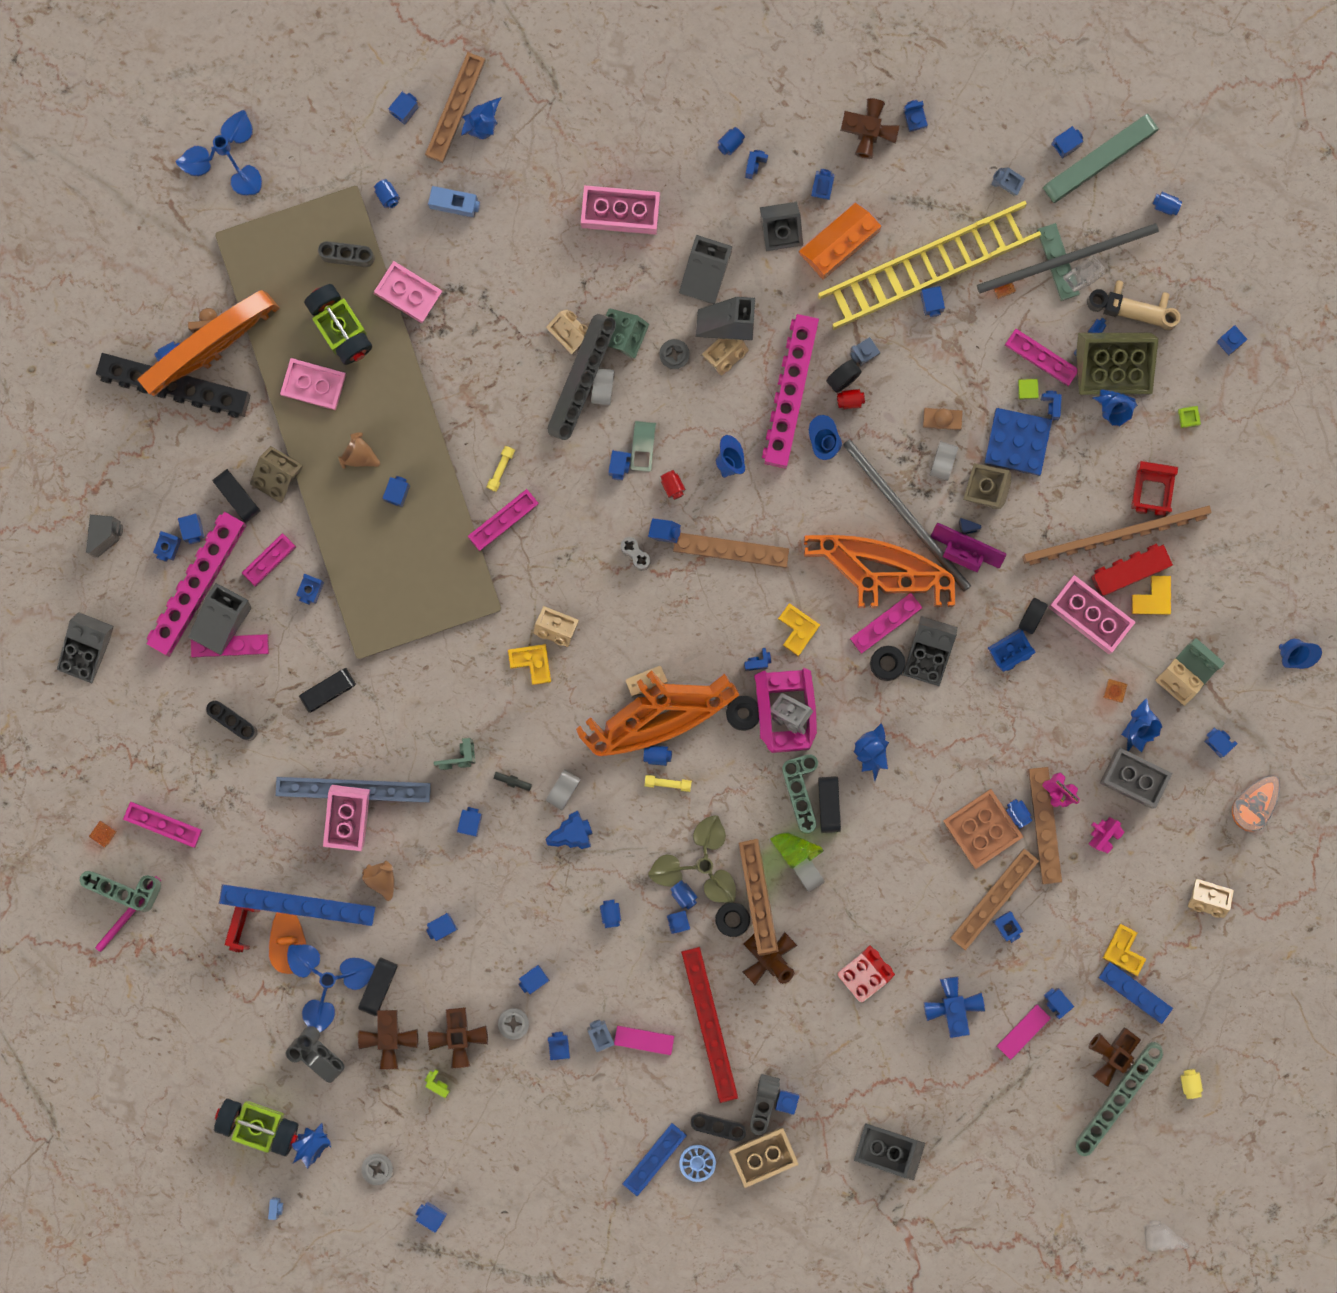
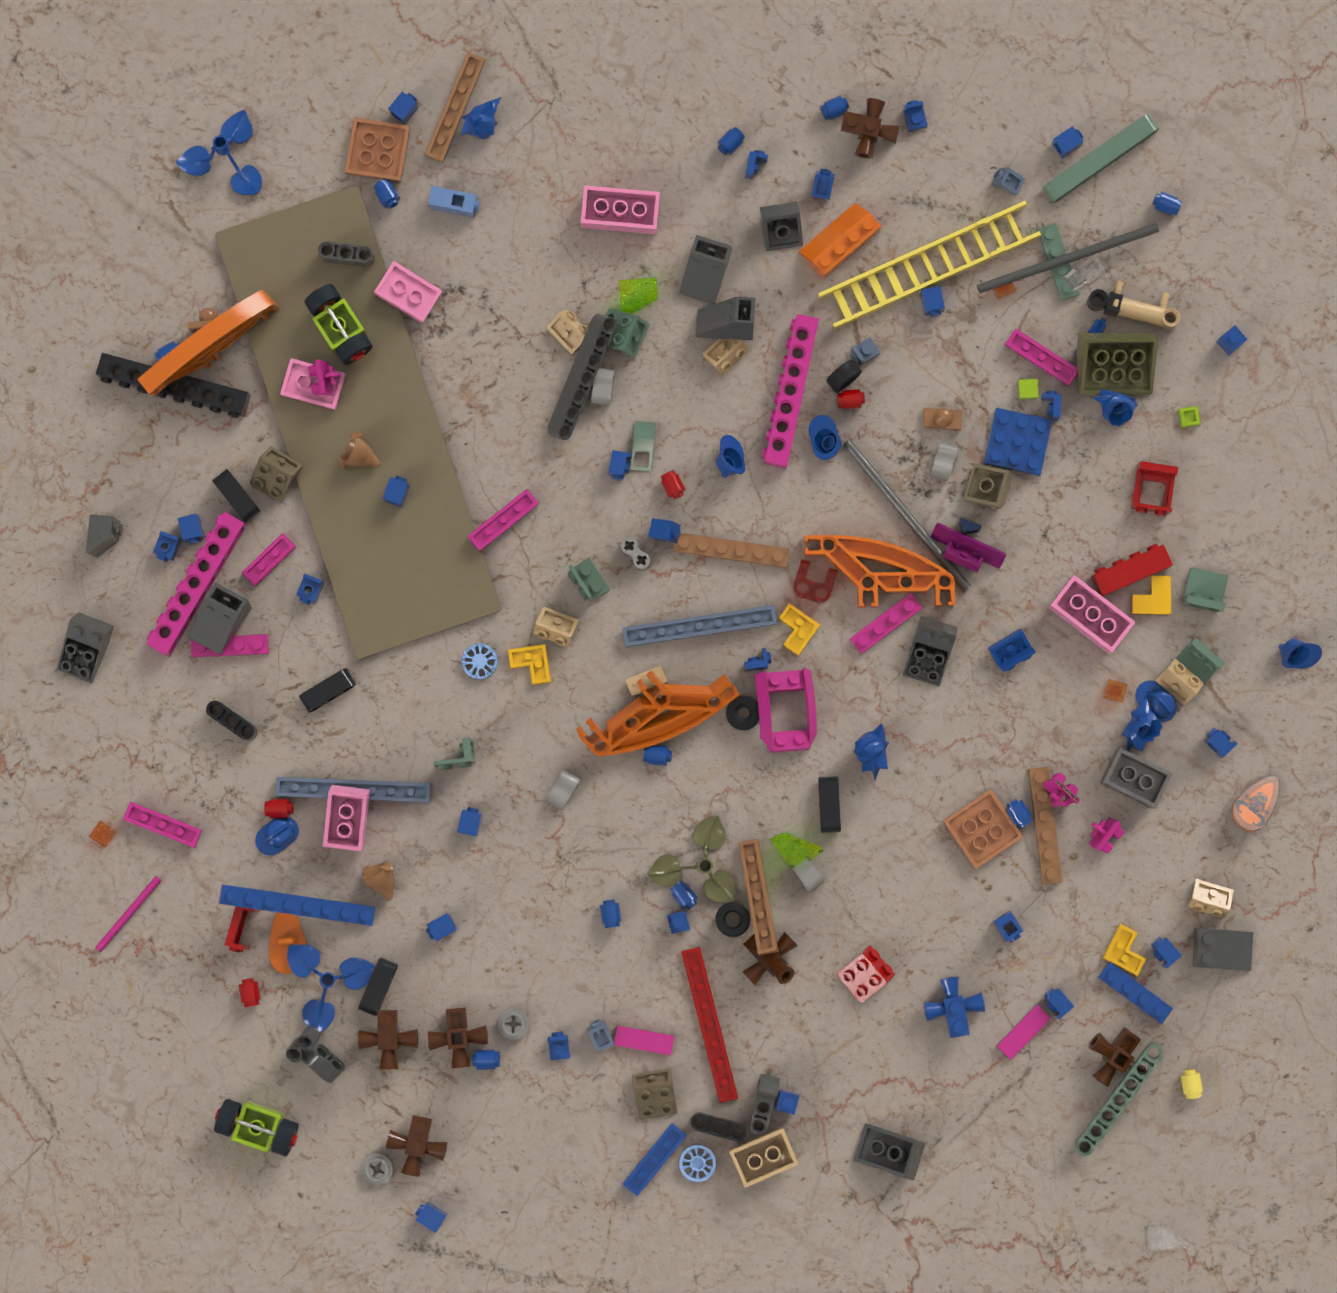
(117, 889): sand green beam -> none
(249, 992): none -> red brick
(275, 1208): medium blue plate -> none
(276, 835): none -> blue piece
(278, 808): none -> red brick
(310, 1145): blue hair -> none
(326, 377): none -> dark pink hips
(377, 149): none -> nougat plate
(416, 1145): none -> reddish brown brick
(437, 1087): lime bracket -> none
(479, 661): none -> light blue wheel
(486, 1059): none -> blue brick
(507, 453): light yellow bar -> none
(512, 781): pearl dark grey bar -> none
(533, 980): blue brick -> none
(572, 832): blue rock -> none
(589, 580): none -> sand green bracket
(637, 293): none -> clear neon green slope
(651, 781): light yellow bar -> none
(654, 1094): none -> dark tan bracket
(666, 350): dark grey gear -> none
(699, 626): none -> sand blue plate
(790, 713): light grey bracket -> none
(802, 795): sand green beam -> none
(813, 586): none -> clear red piece
(834, 108): none -> blue brick
(882, 674): black tyre -> none
(994, 899): medium nougat plate -> none
(1033, 616): black tyre -> none
(1125, 533): medium nougat plate -> none
(1159, 700): none -> blue piece
(1165, 951): none -> blue brick
(1205, 590): none -> sand green bracket
(1222, 949): none -> dark grey slope

